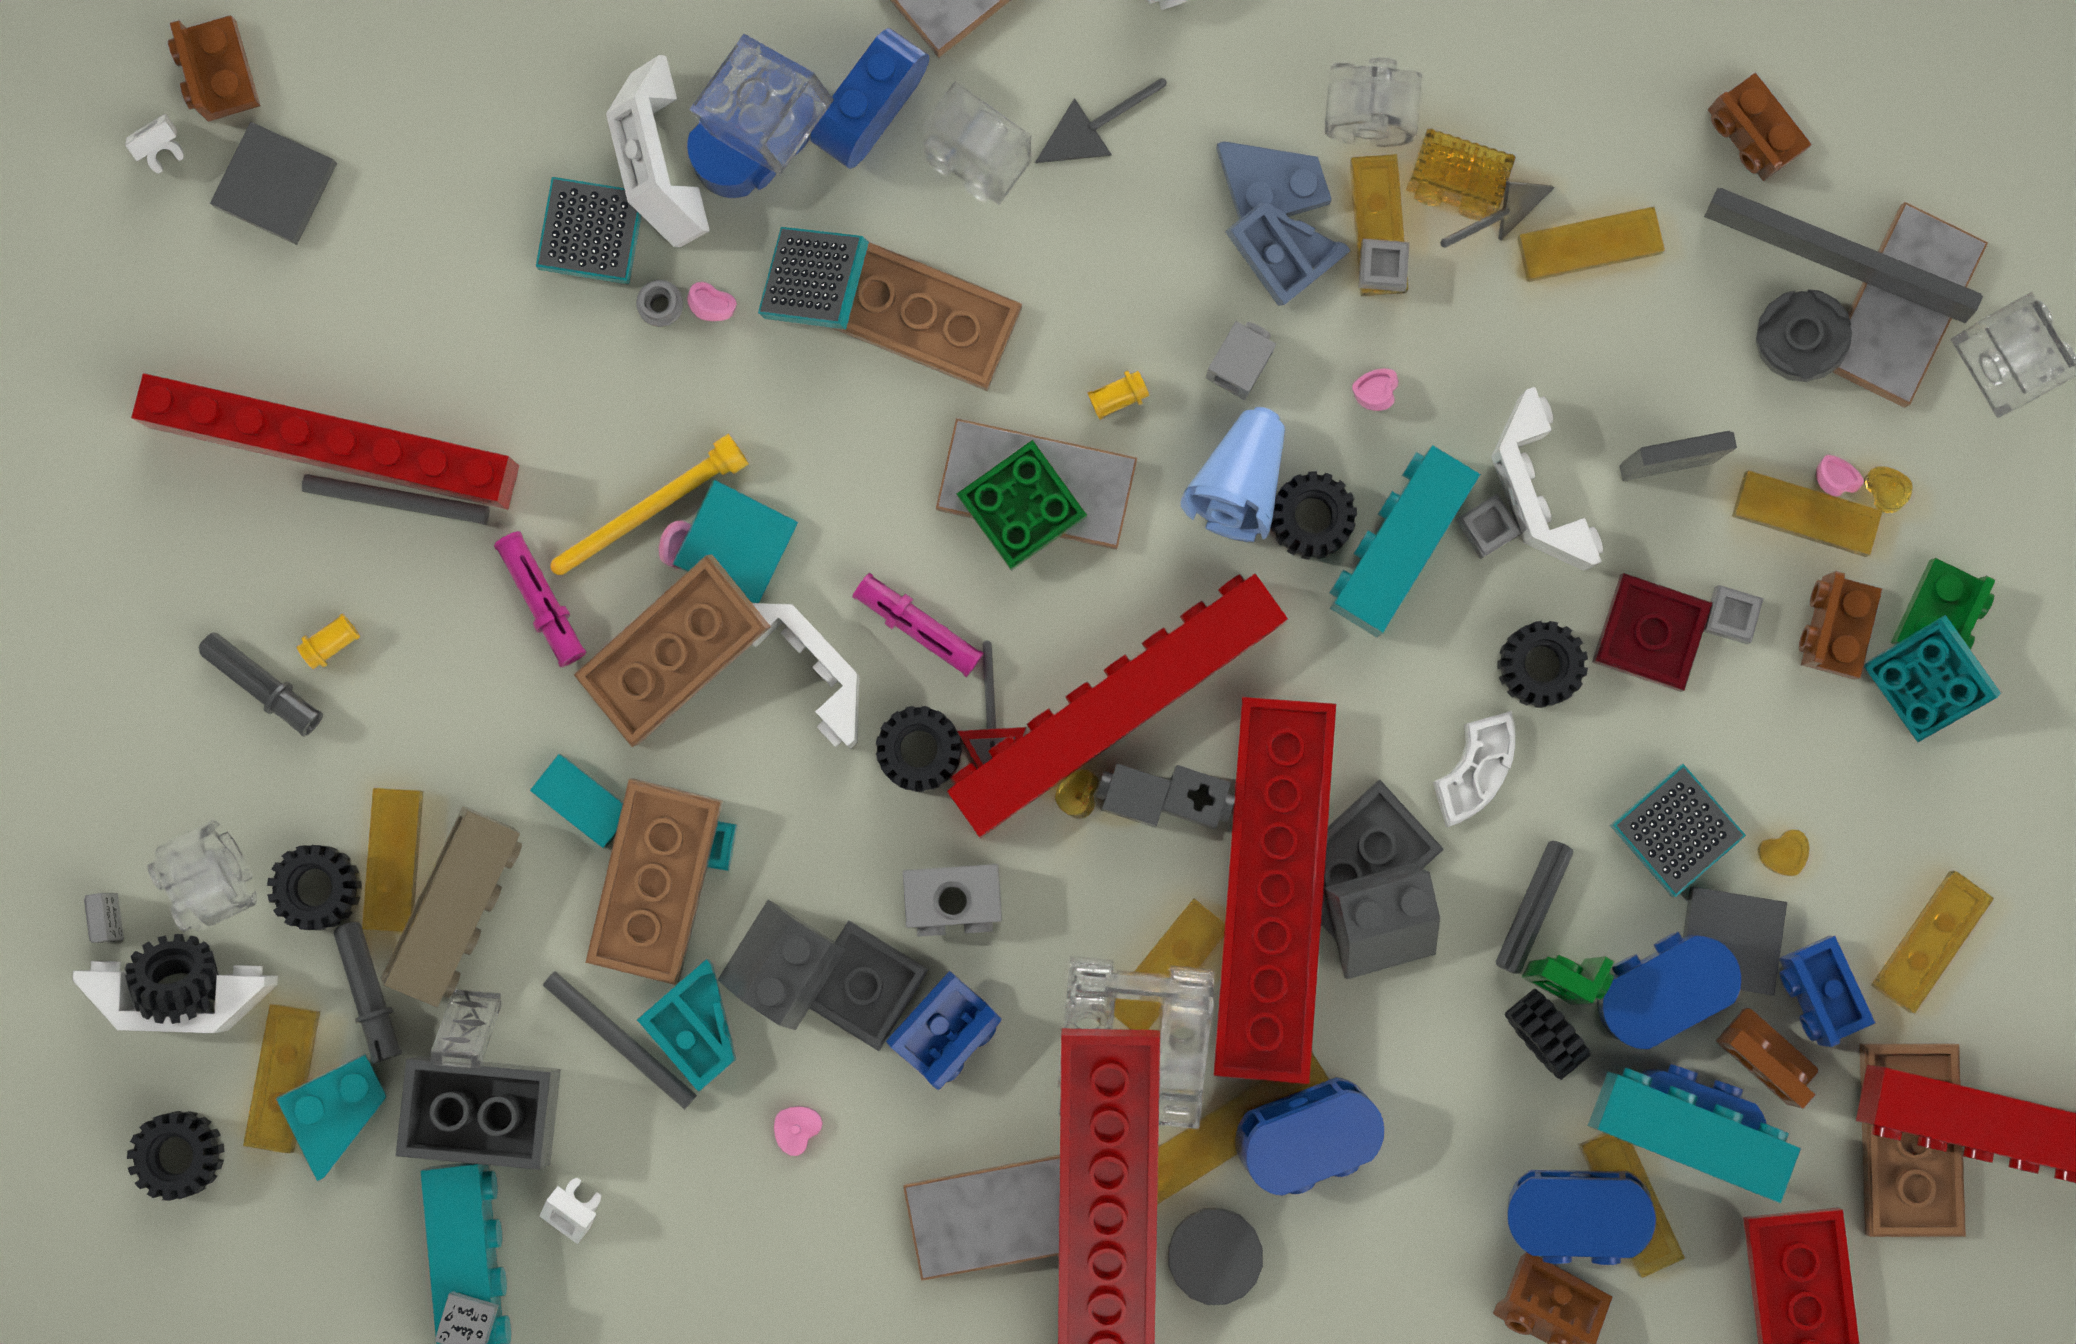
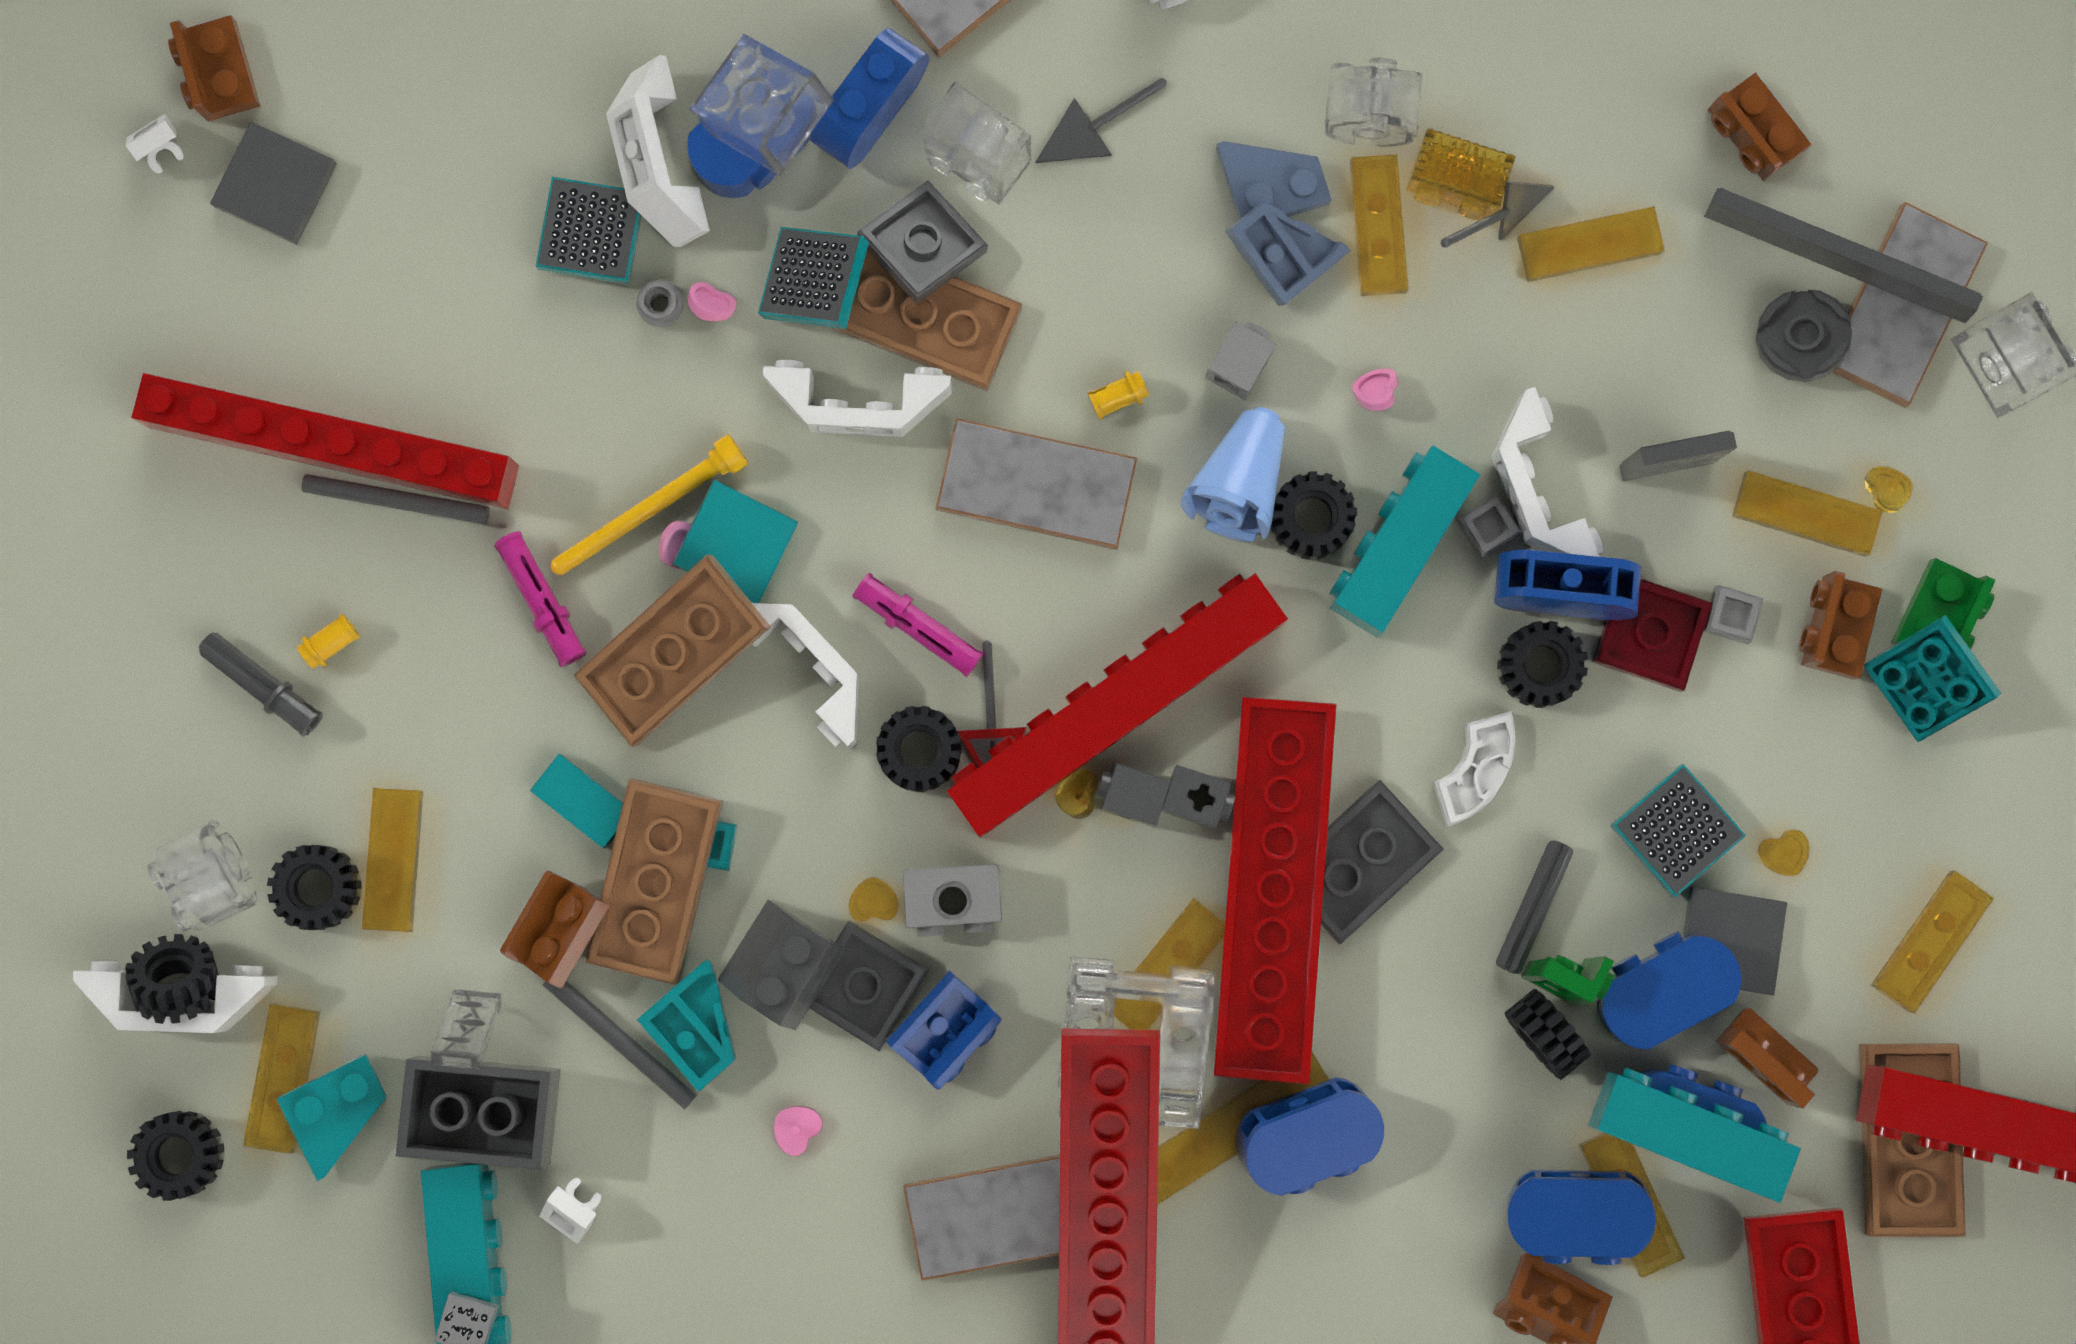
(103, 917): light grey tile -> none
(367, 992): dark grey axle -> none
(451, 907): dark tan brick -> none
(554, 928): none -> dark orange bracket
(873, 899): none -> clear yellow piece
(921, 396): none -> white slope
(922, 242): none -> dark grey tile
(1021, 505): green tile -> none
(1215, 1256): dark grey tile -> none
(1383, 265): light grey tile -> none
(1384, 919): dark grey slope -> none
(1567, 584): none -> blue brick
(1825, 991): blue bracket -> none
(1837, 476): bright pink piece -> none

